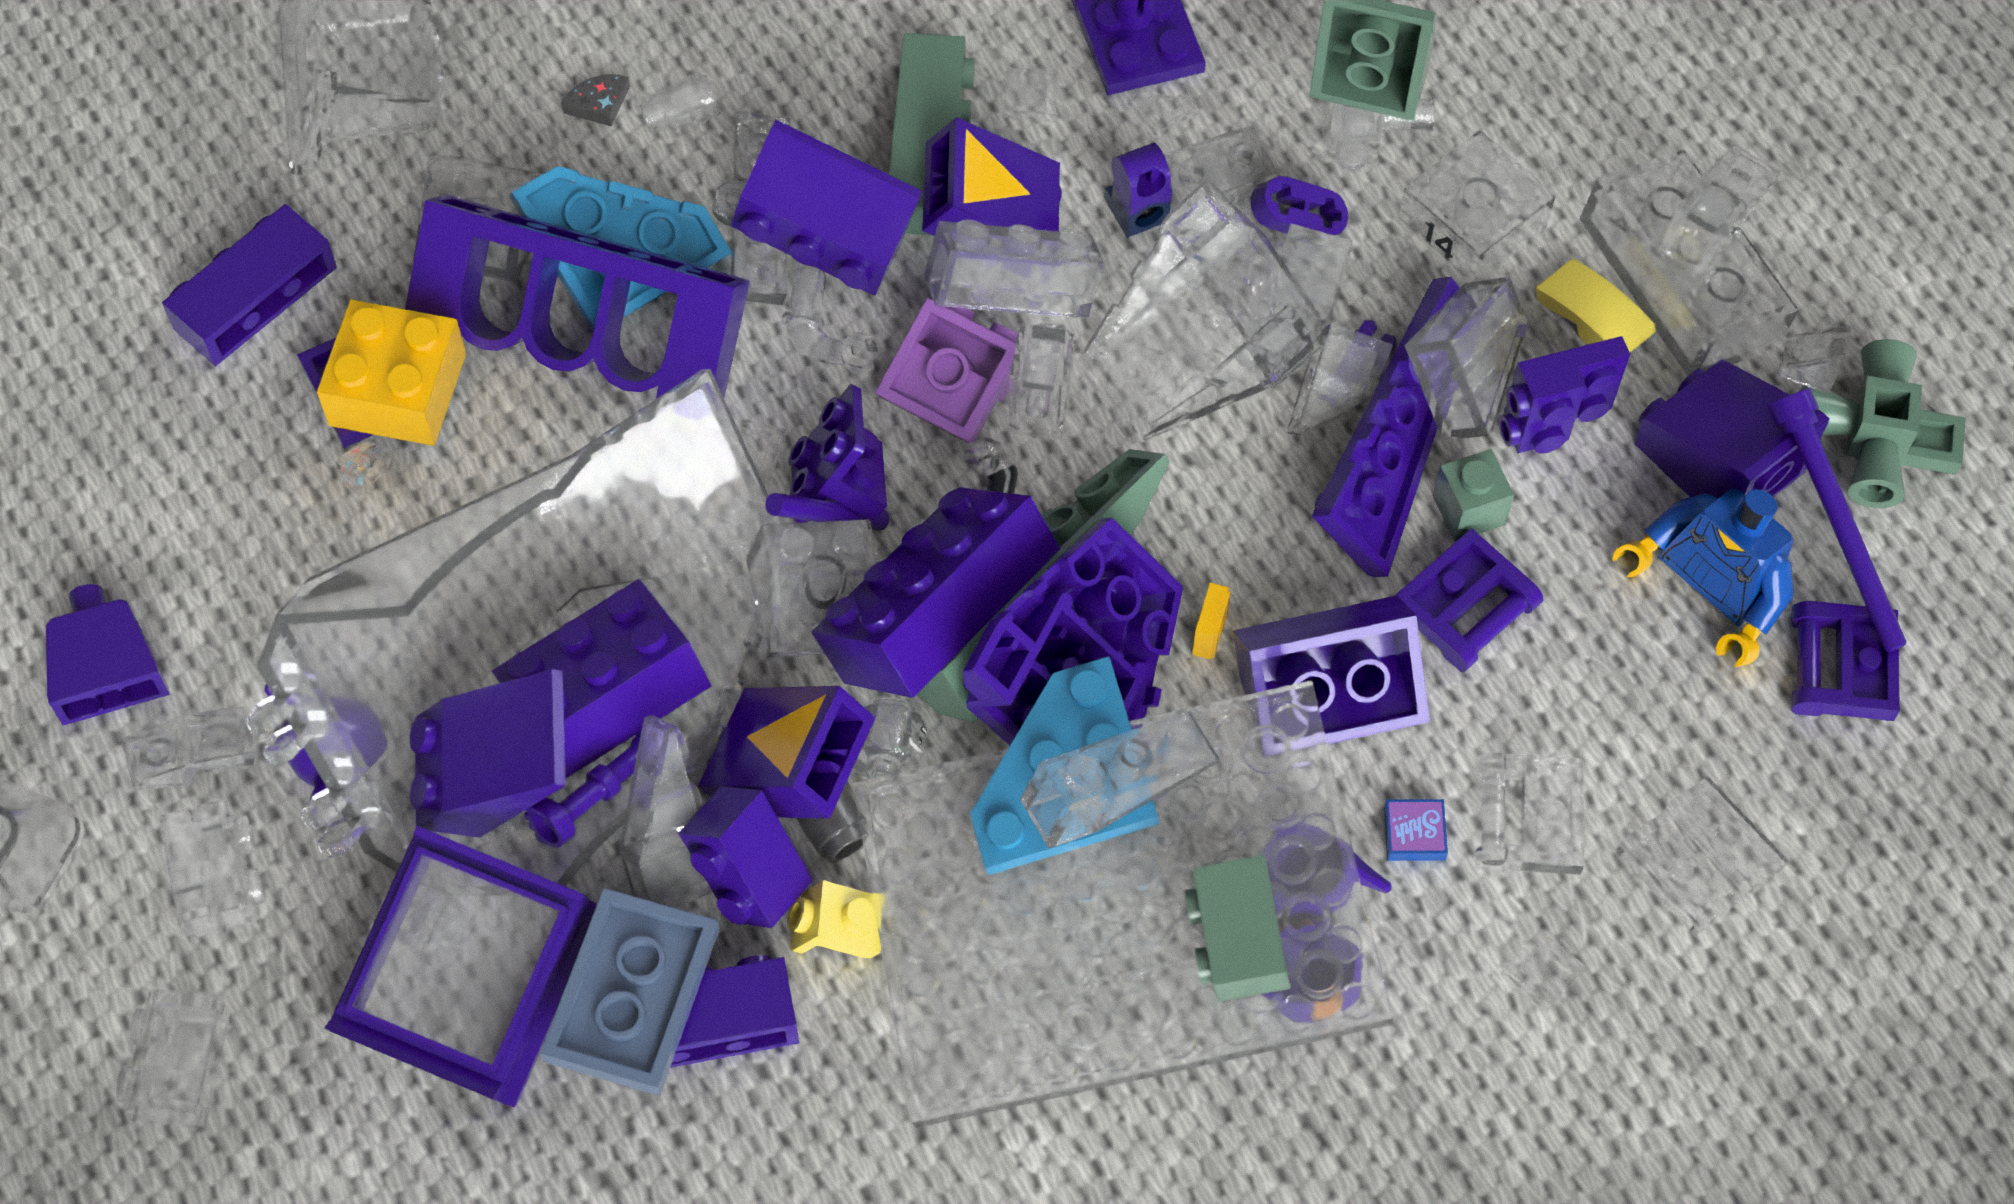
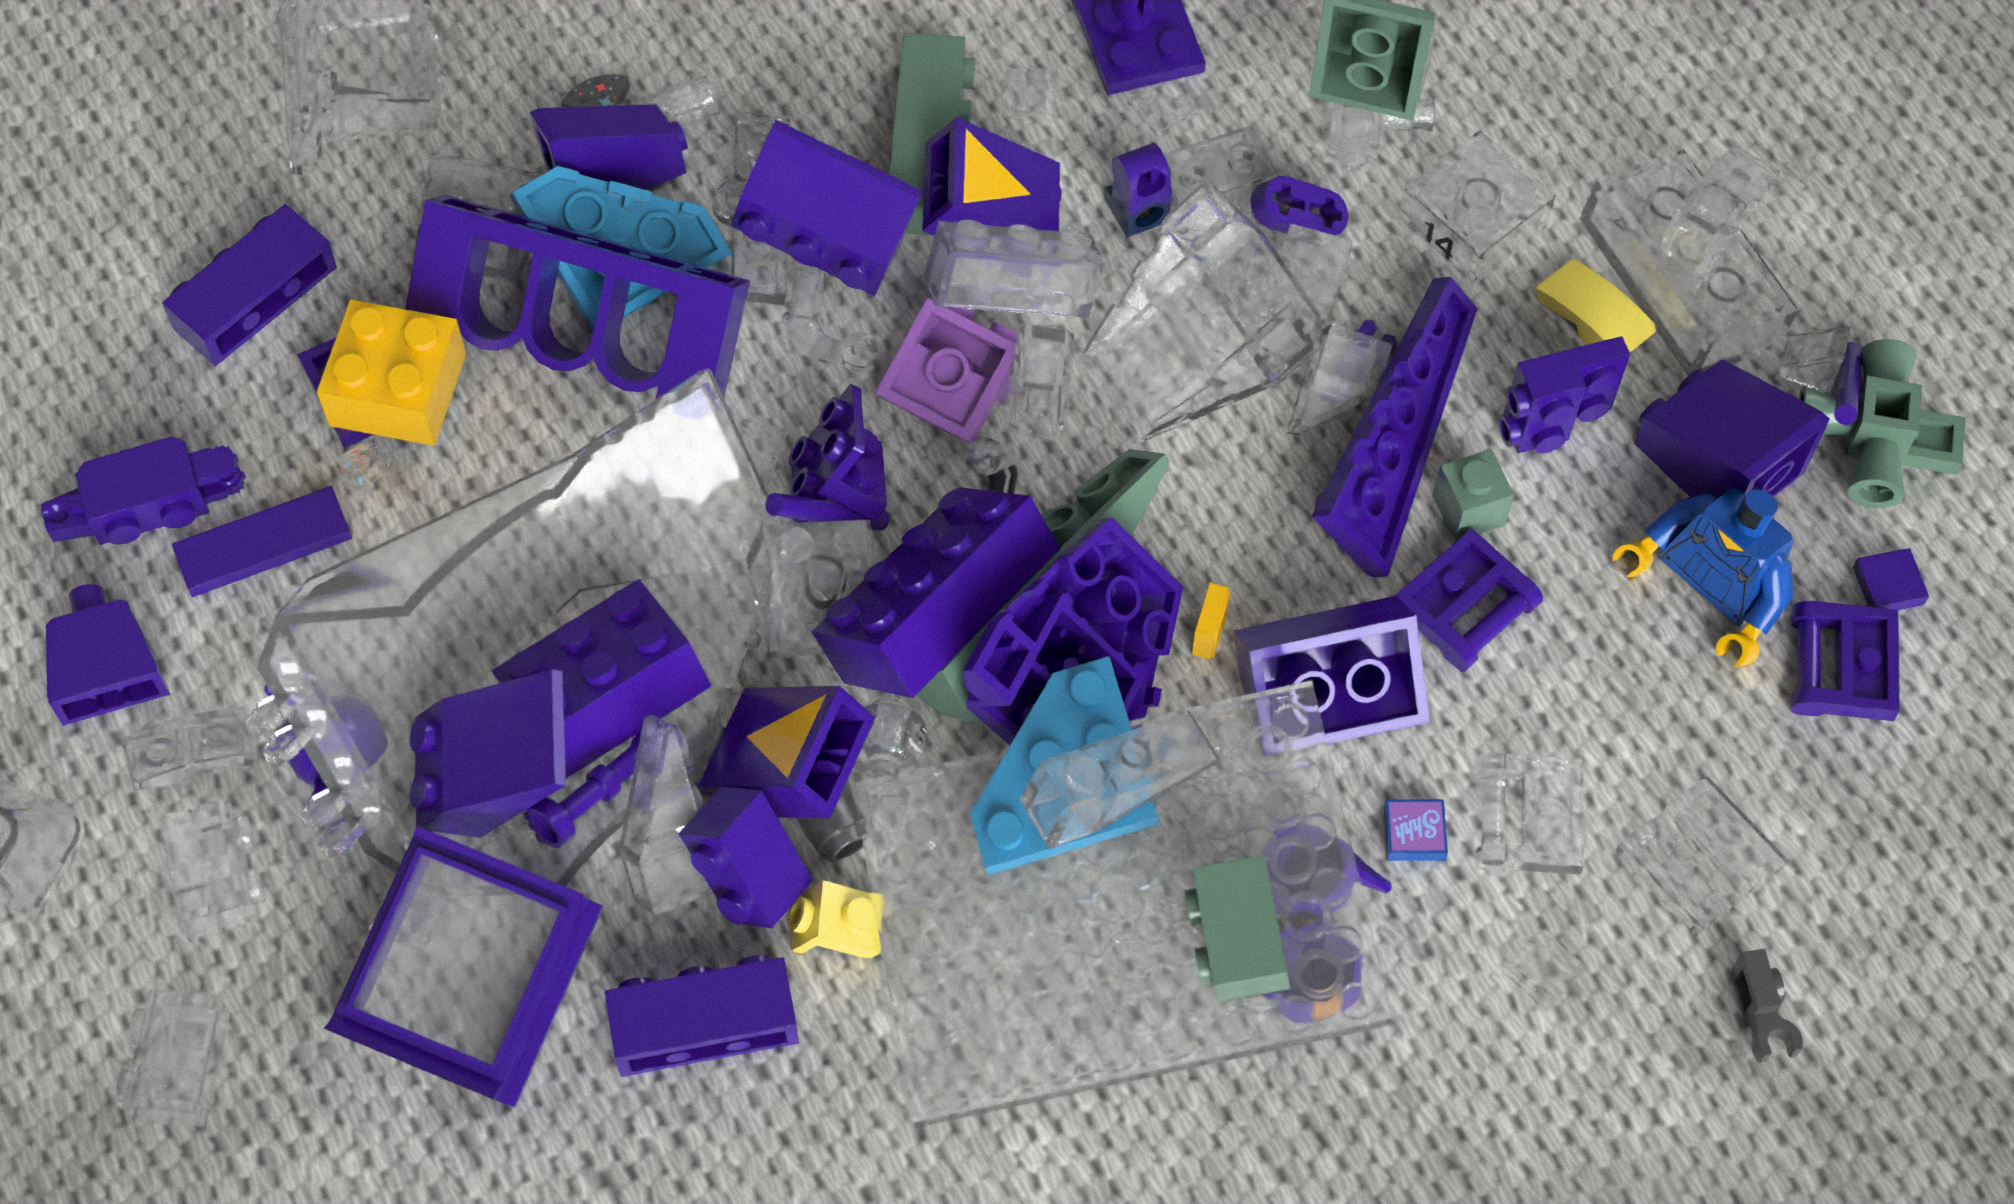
(142, 491): none -> dark purple hinge
(261, 541): none -> dark purple tile
(612, 143): none -> dark purple slope
(630, 991): sand blue plate -> none
(1469, 356): clear slope -> none
(1760, 997): none -> dark grey plate
(1797, 417): dark purple piece -> none
(1849, 385): none -> dark purple bar
(1891, 580): none -> dark purple tile

